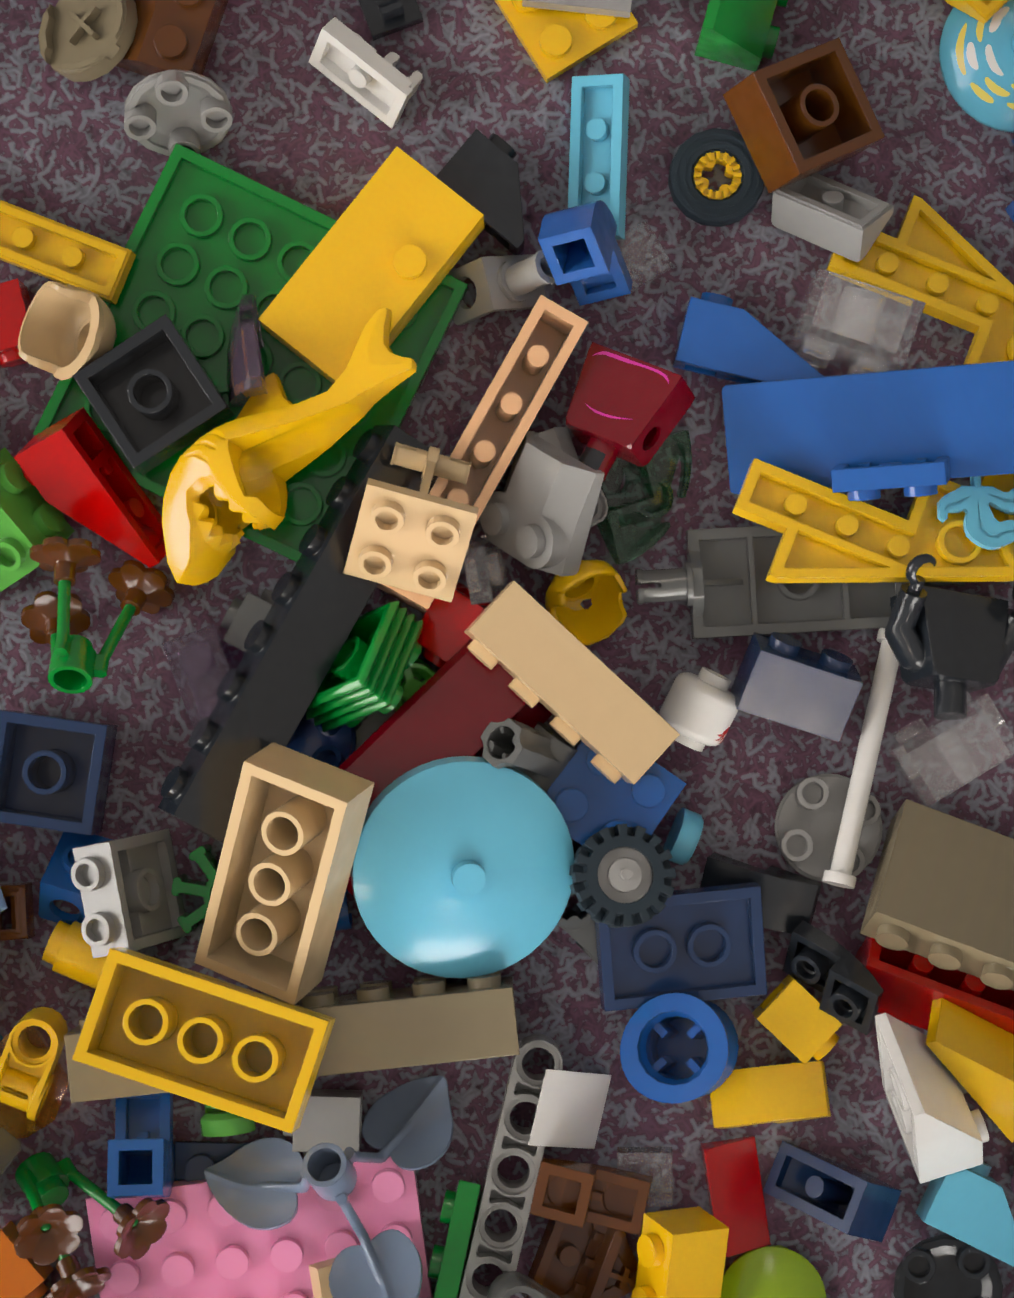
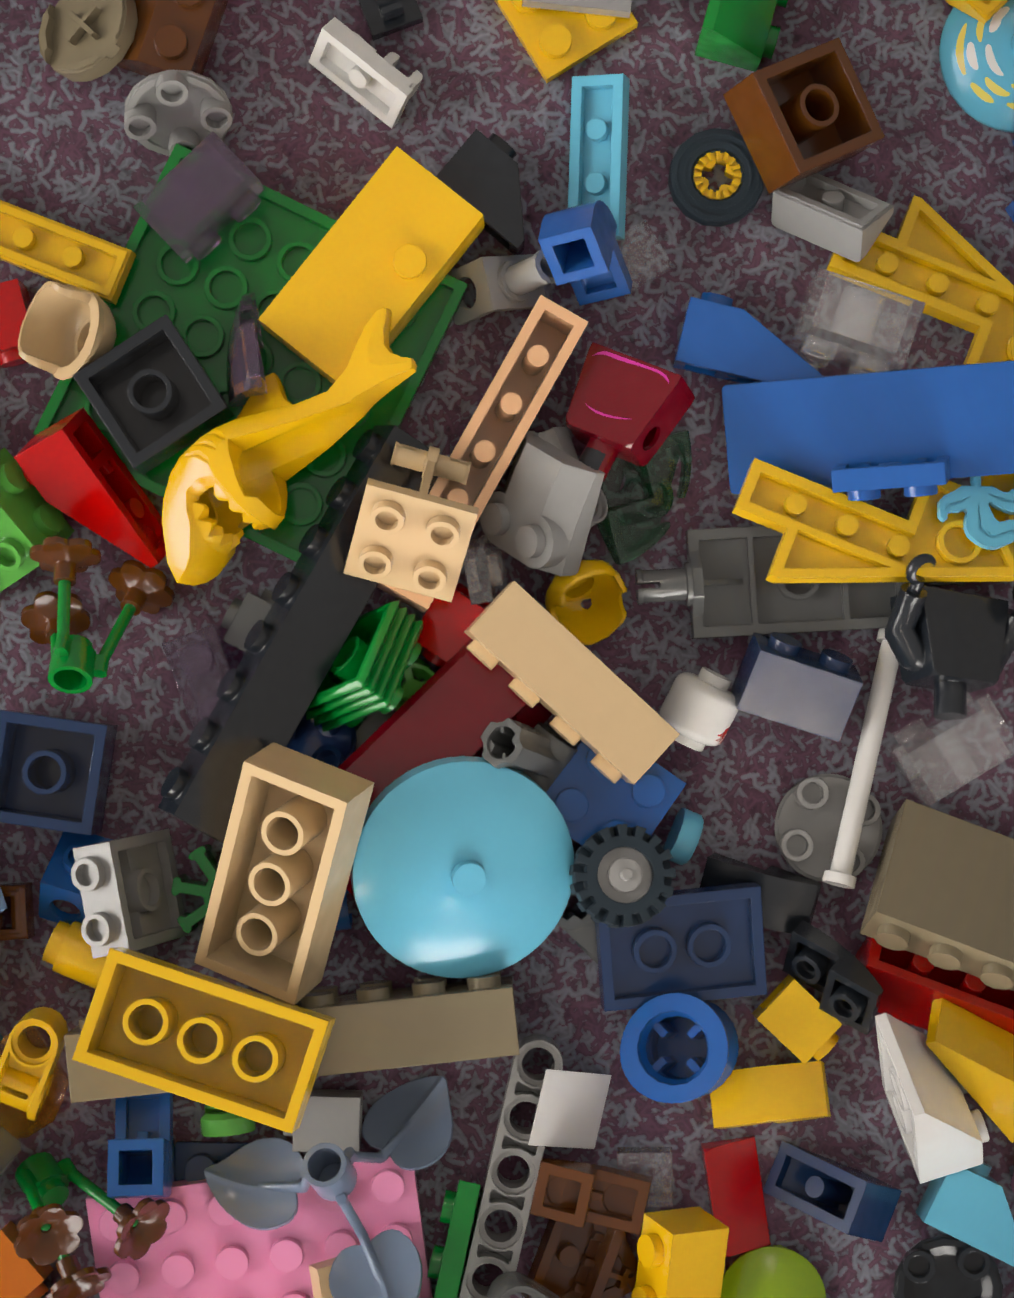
(201, 199): none -> brick

